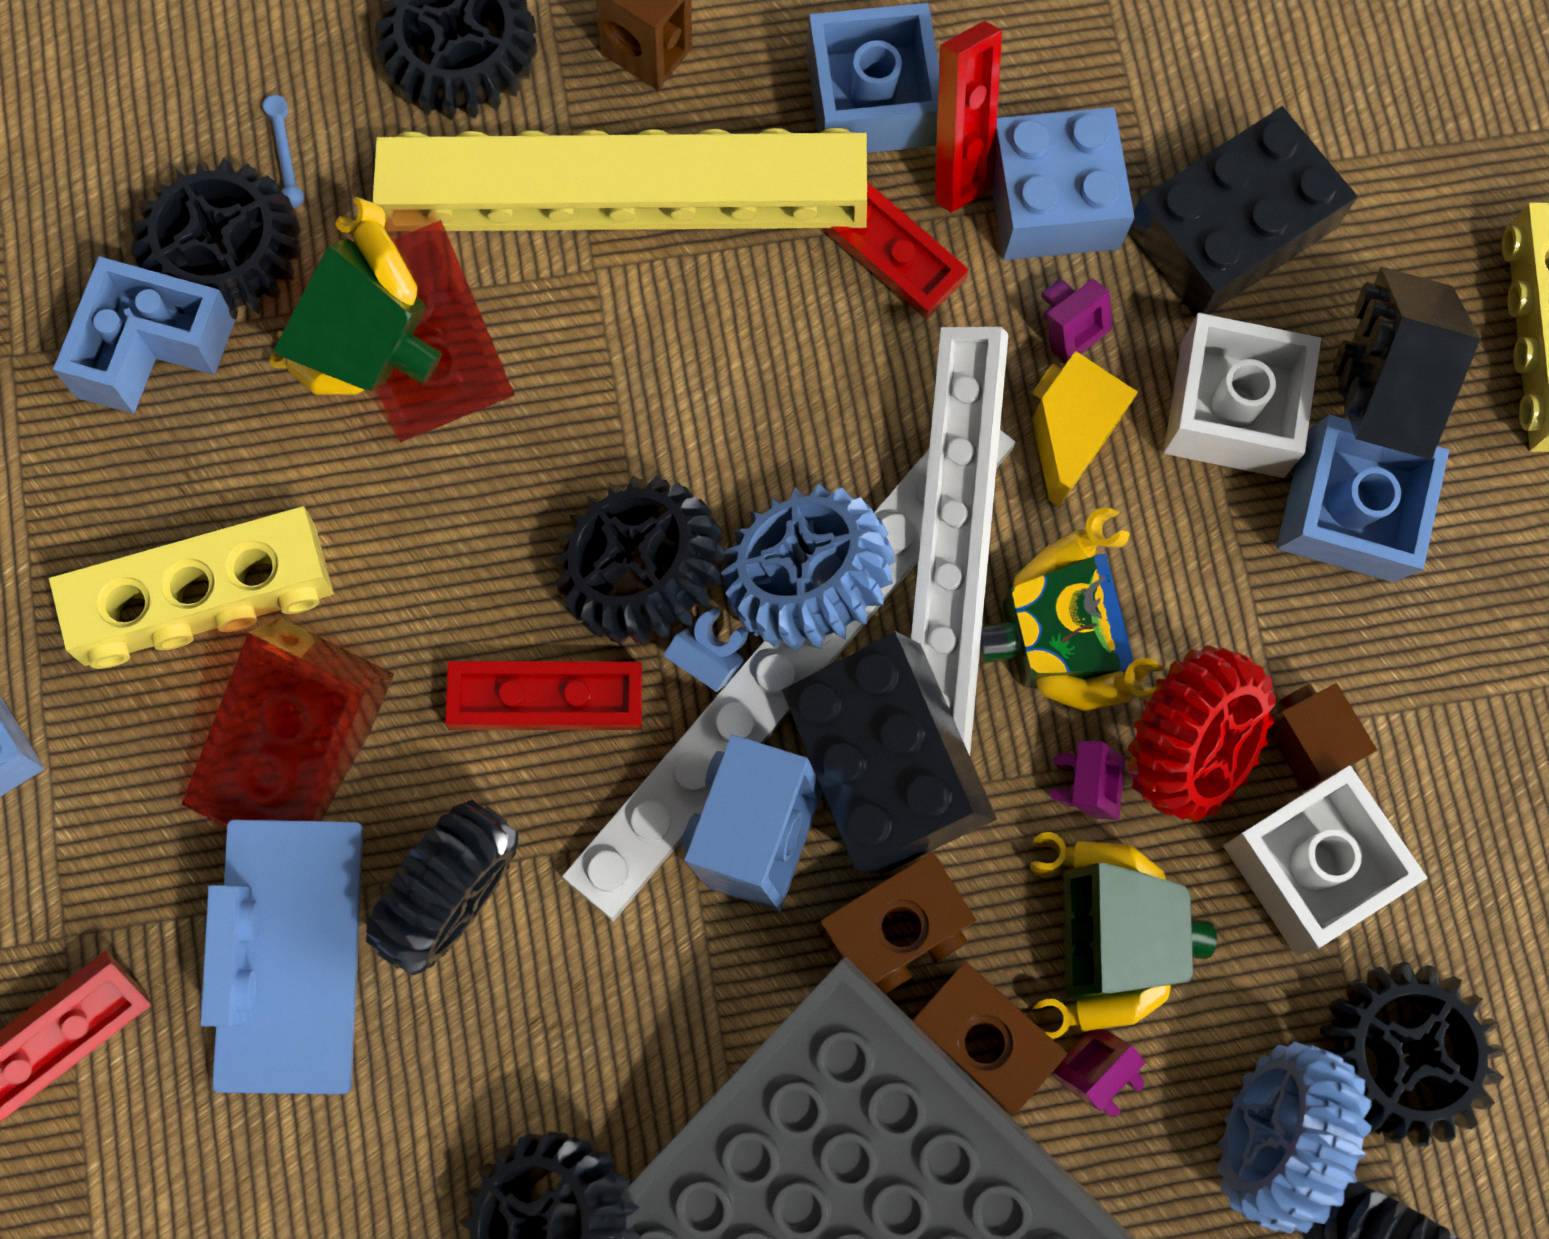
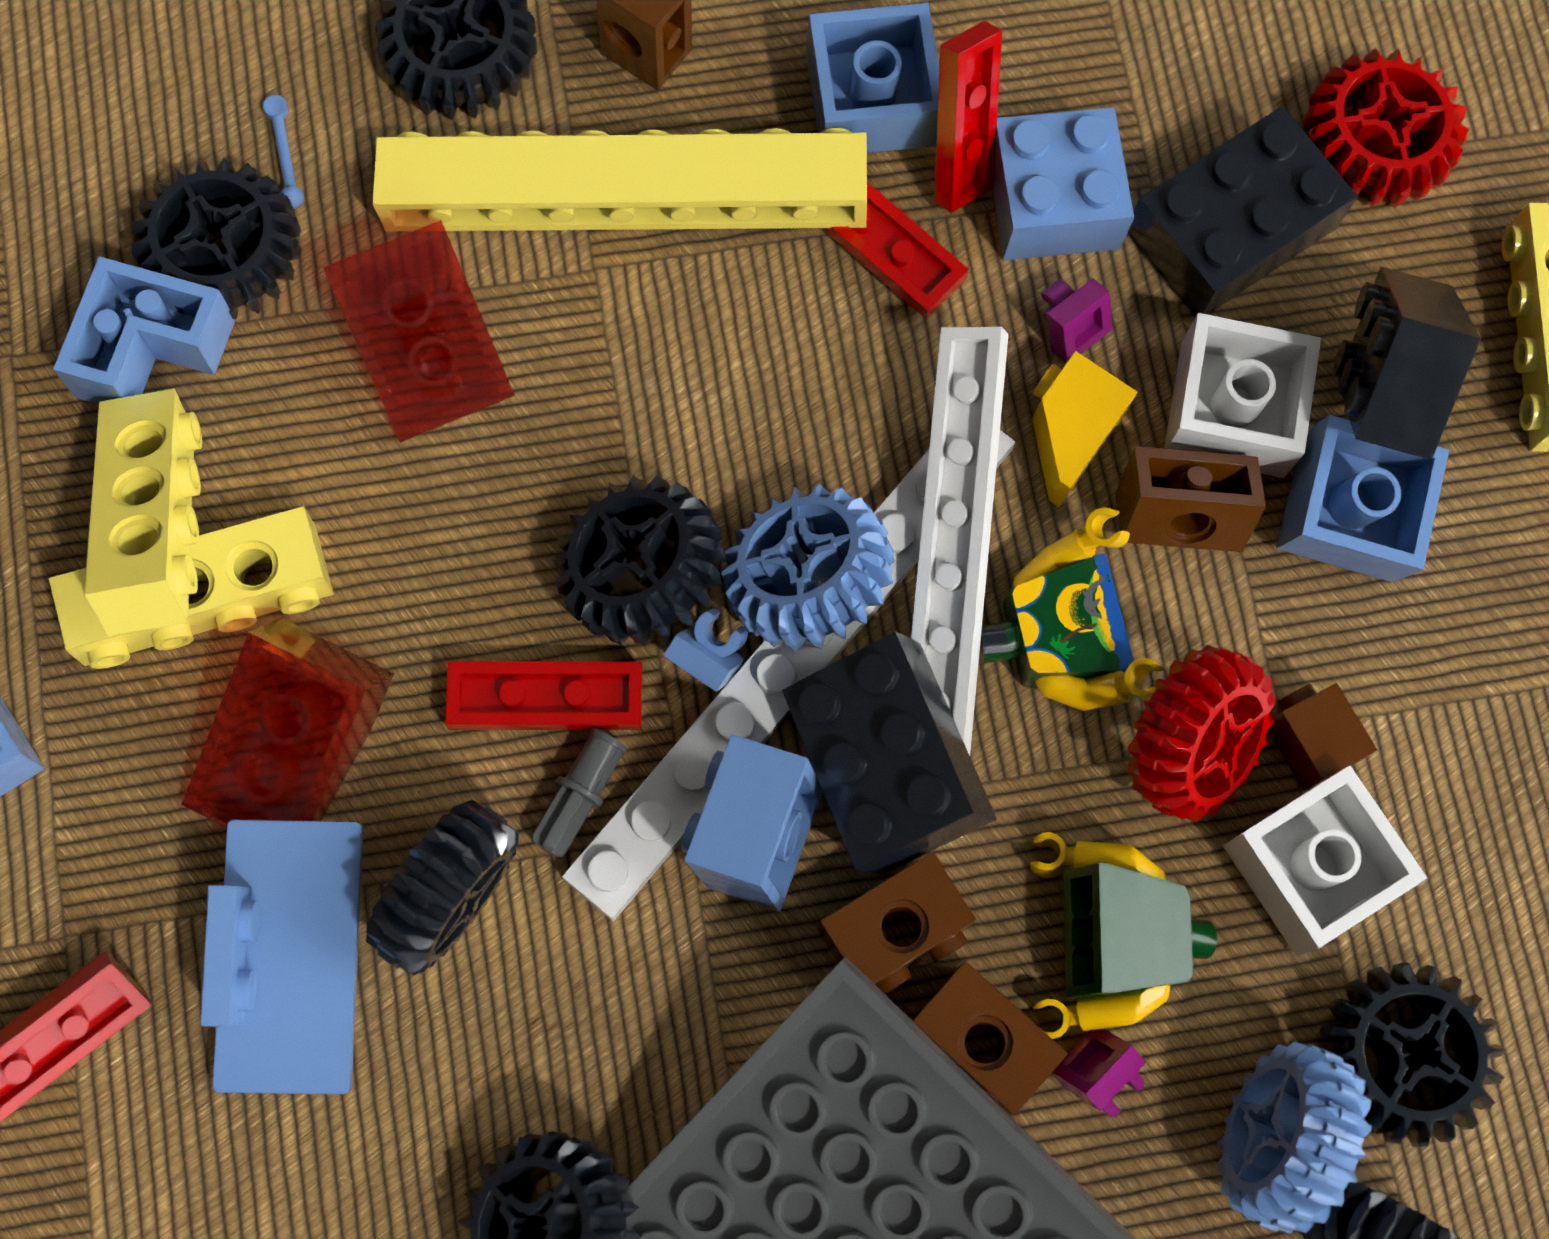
(143, 513): none -> light yellow brick
(356, 315): dark green torso -> none
(577, 793): none -> dark grey axle
(1096, 782): magenta tile -> none
(1190, 499): none -> reddish brown brick
(1399, 107): none -> red gear

